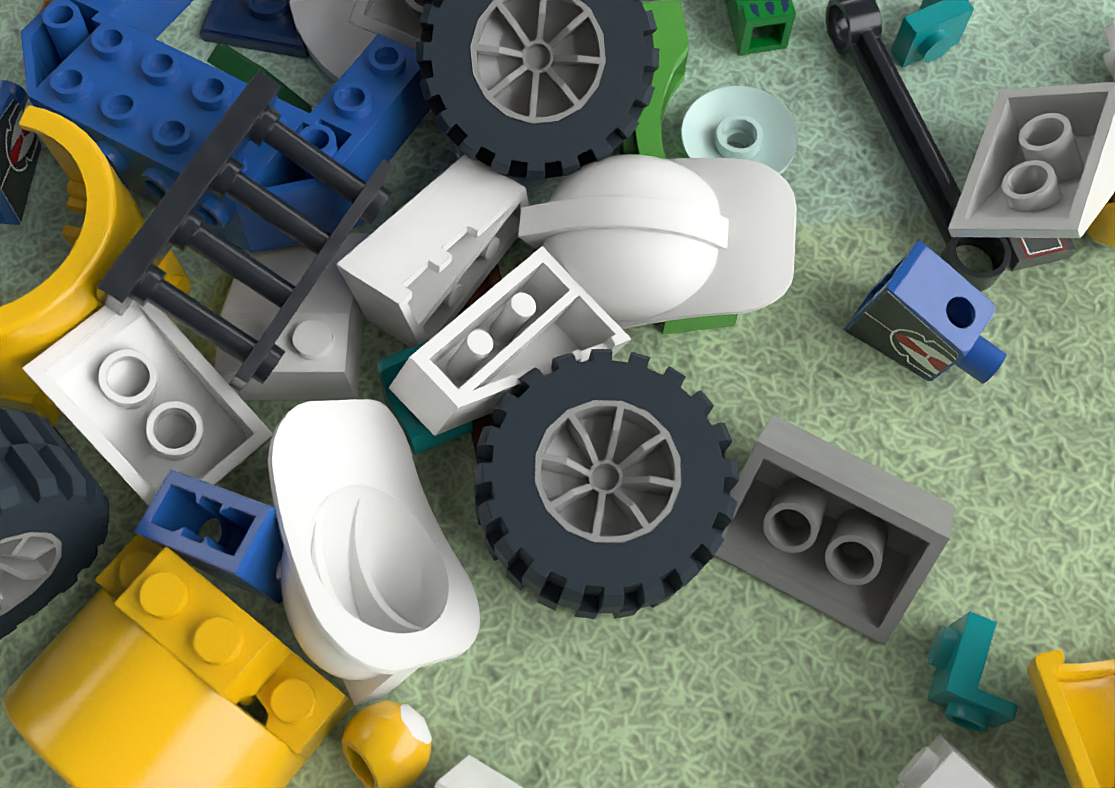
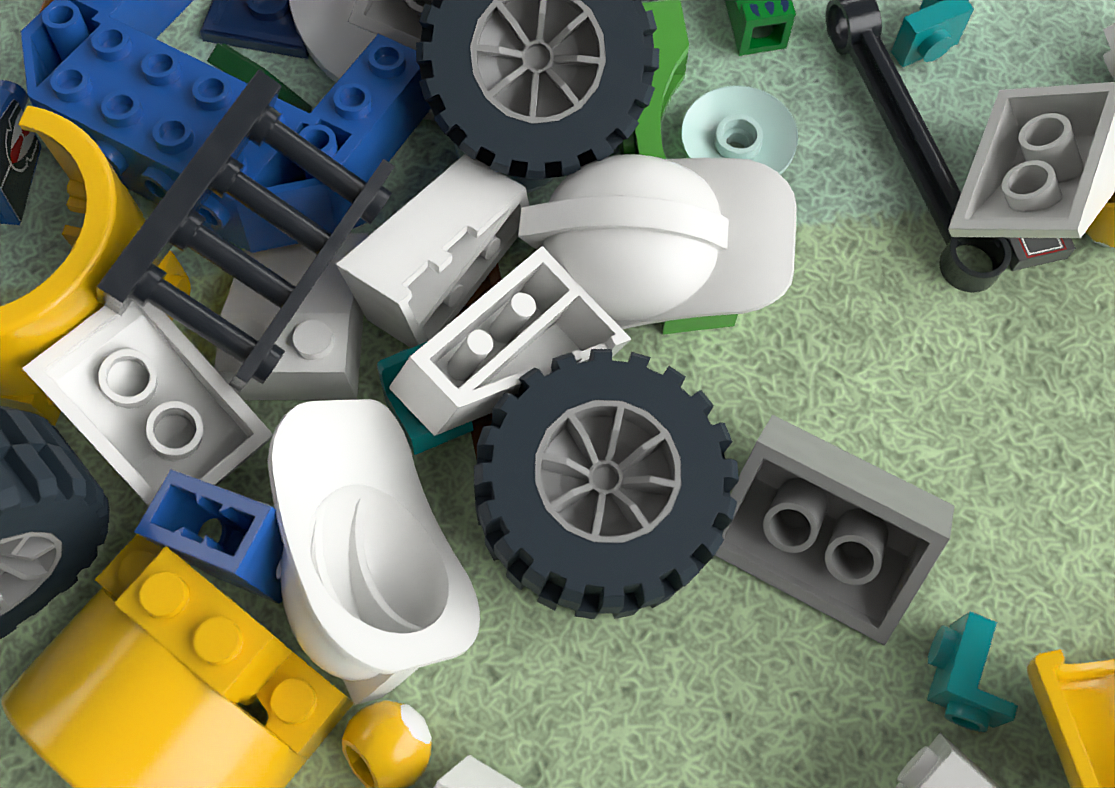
(928, 318): torso -> none

